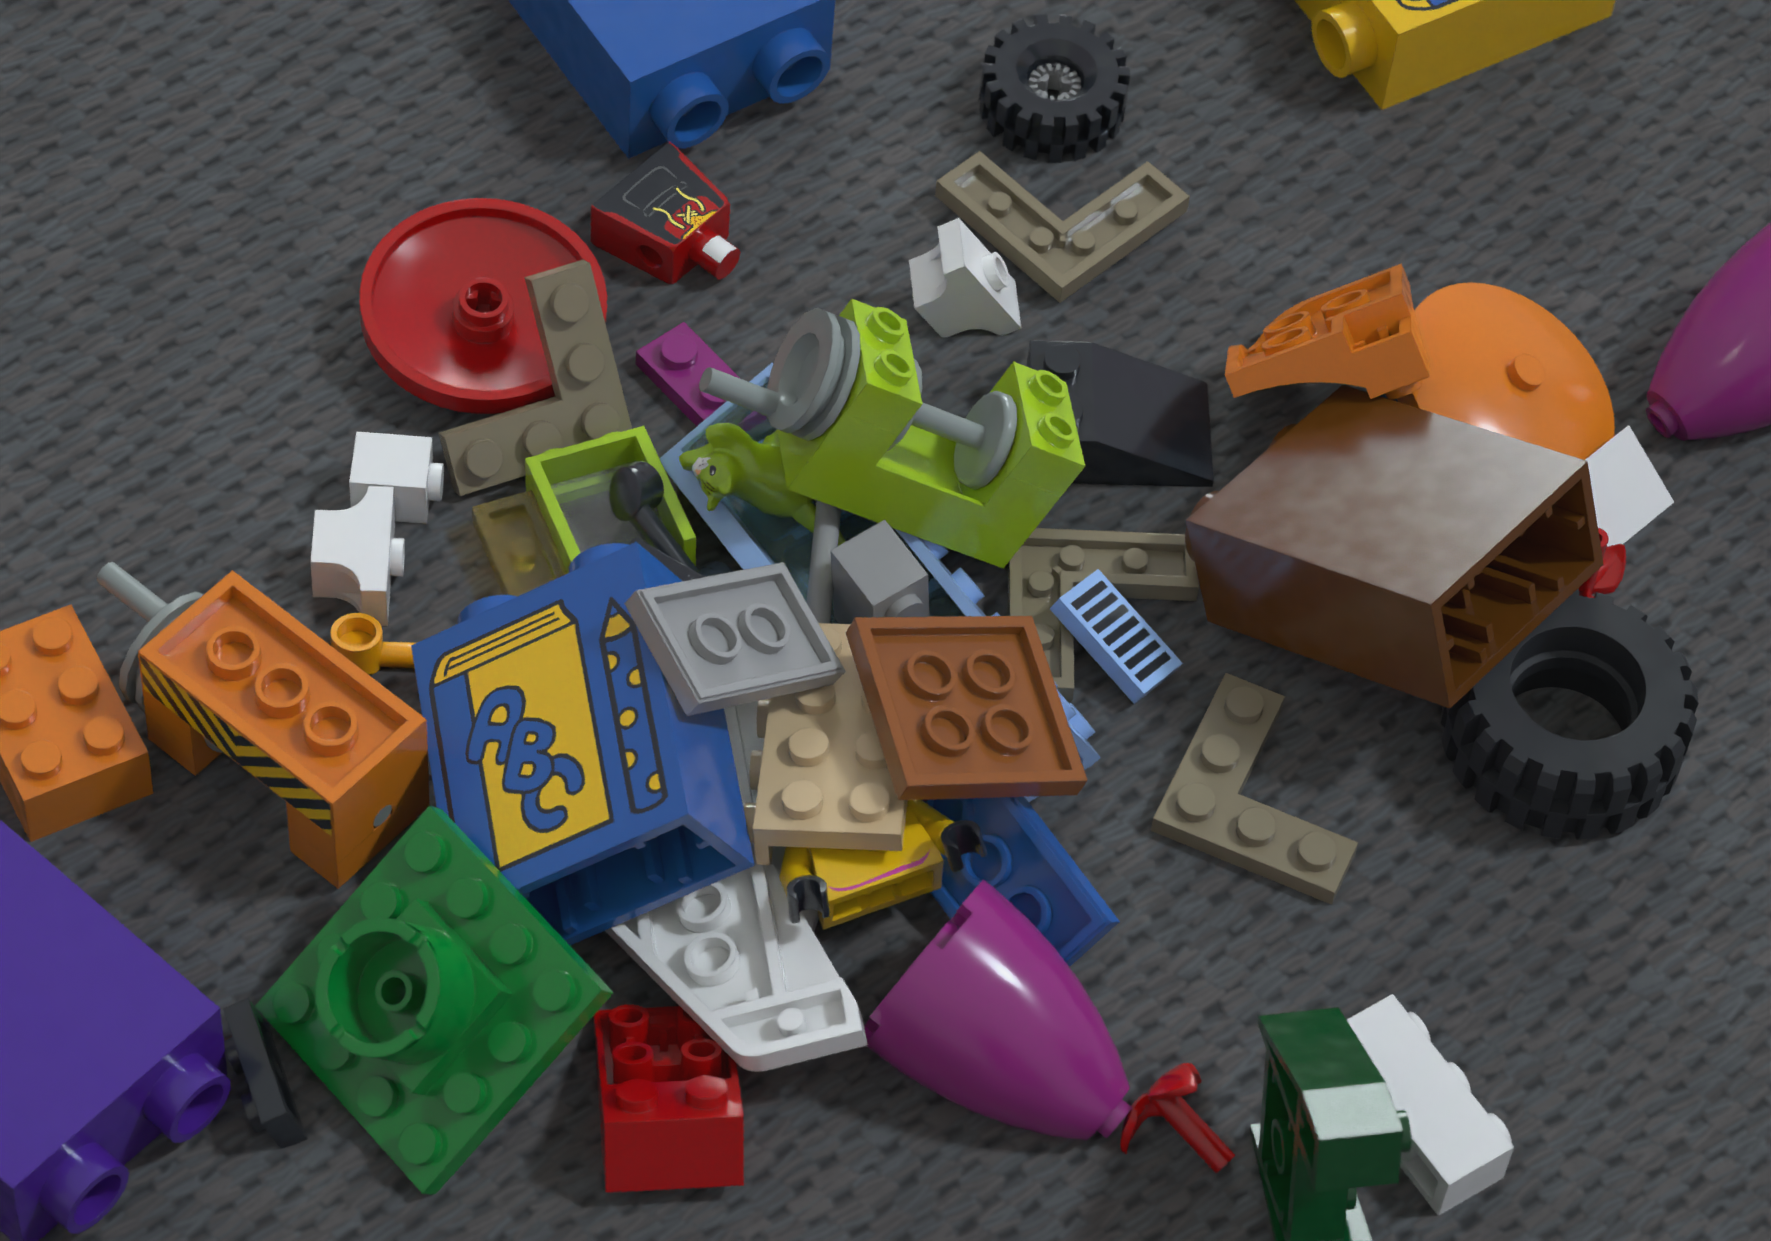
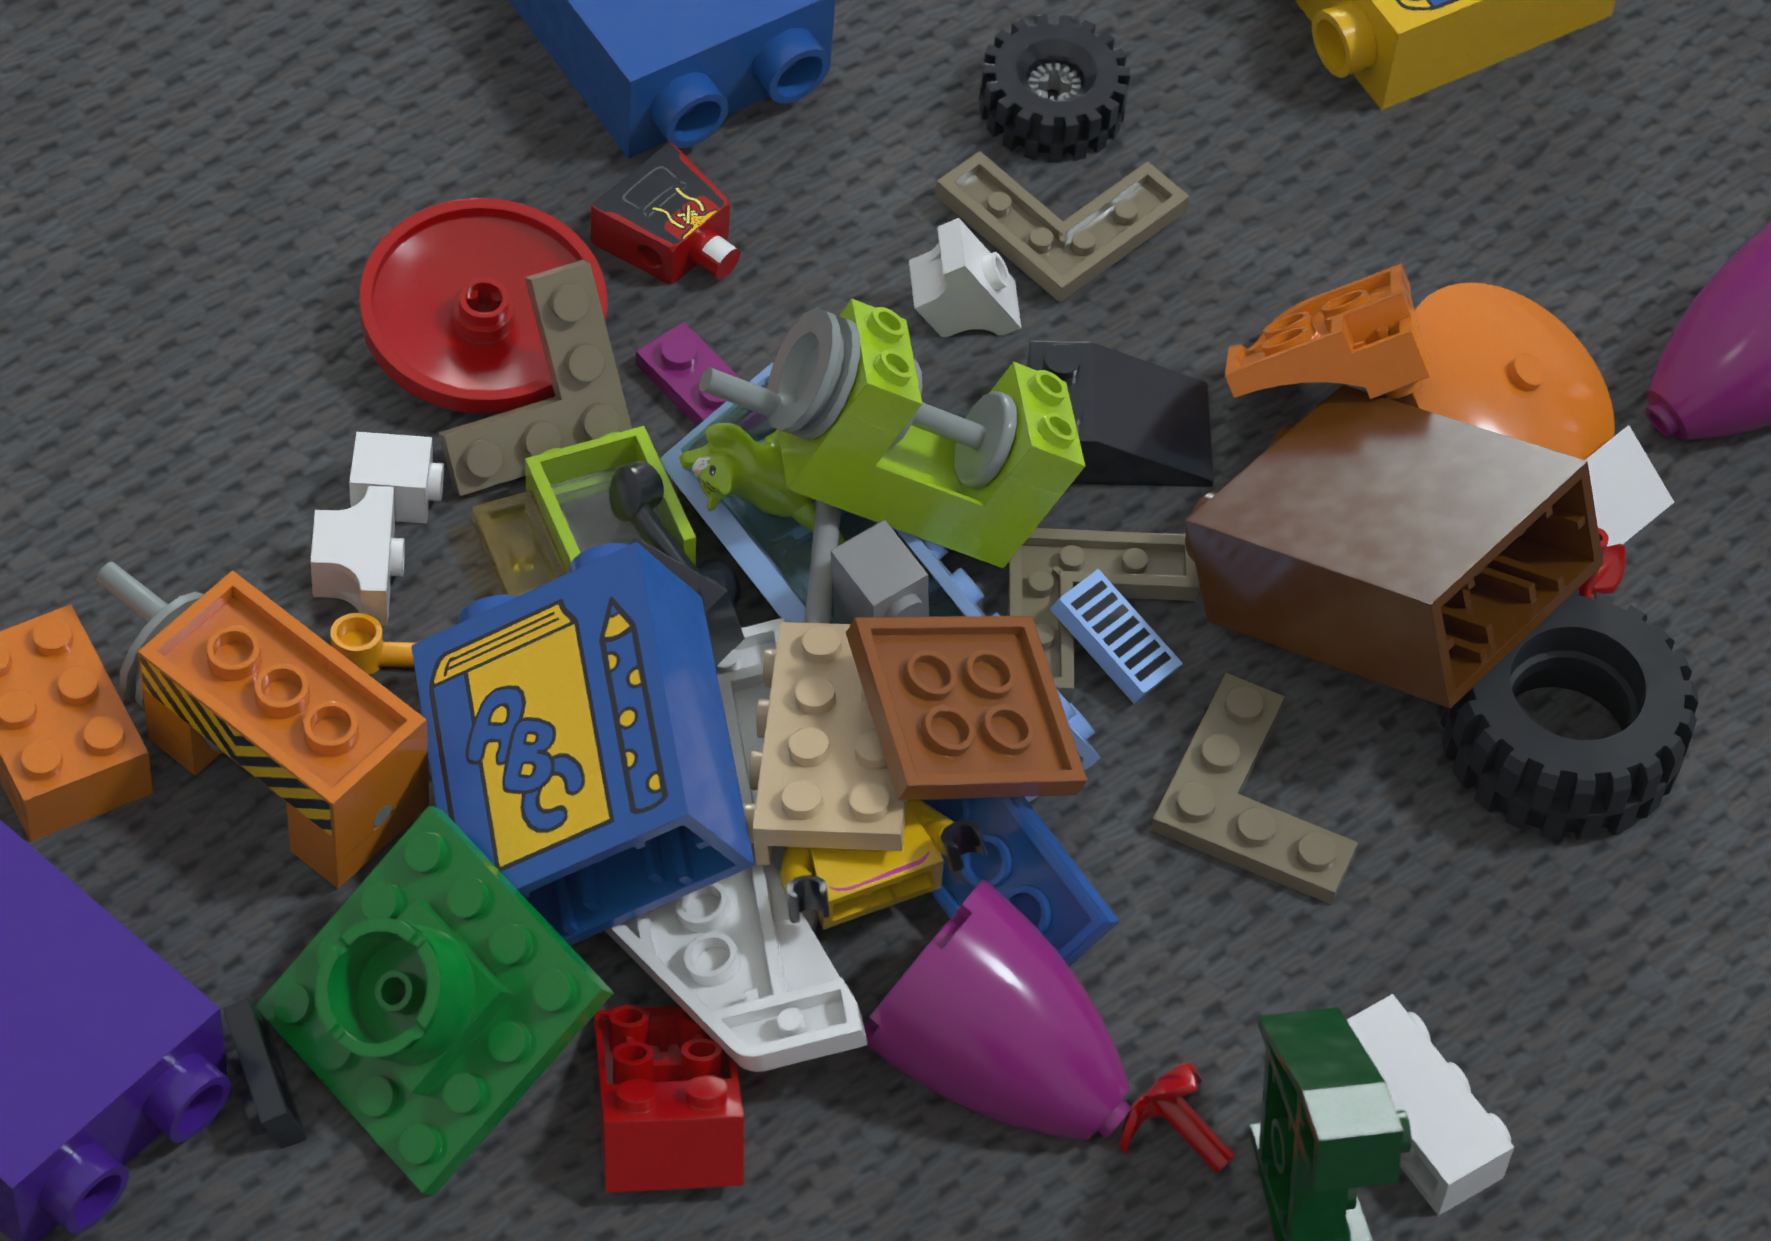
(734, 638): light grey tile -> none

